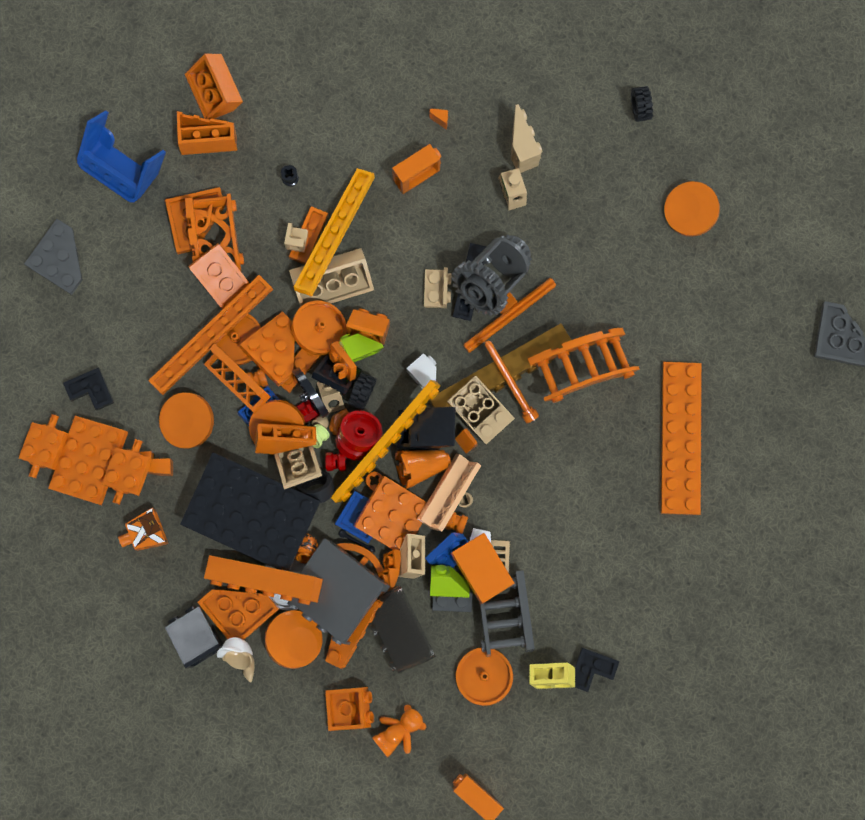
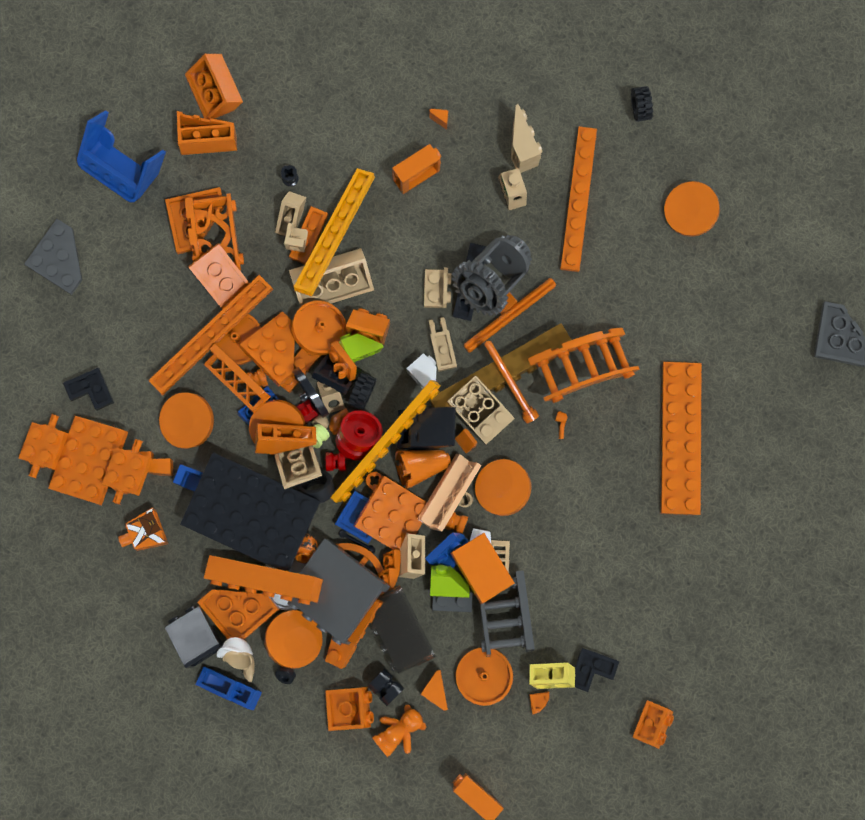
(187, 477): none -> blue panel
(228, 688): none -> blue slope
(285, 675): none -> black tile
(290, 212): none -> tan slope
(385, 687): none -> black wheel
(435, 691): none -> orange slope
(442, 346): none -> tan hinge
(503, 487): none -> orange piece
(538, 701): none -> orange tile
(562, 418): none -> orange hand
(578, 199): none -> orange plate
(653, 724): none -> orange bracket

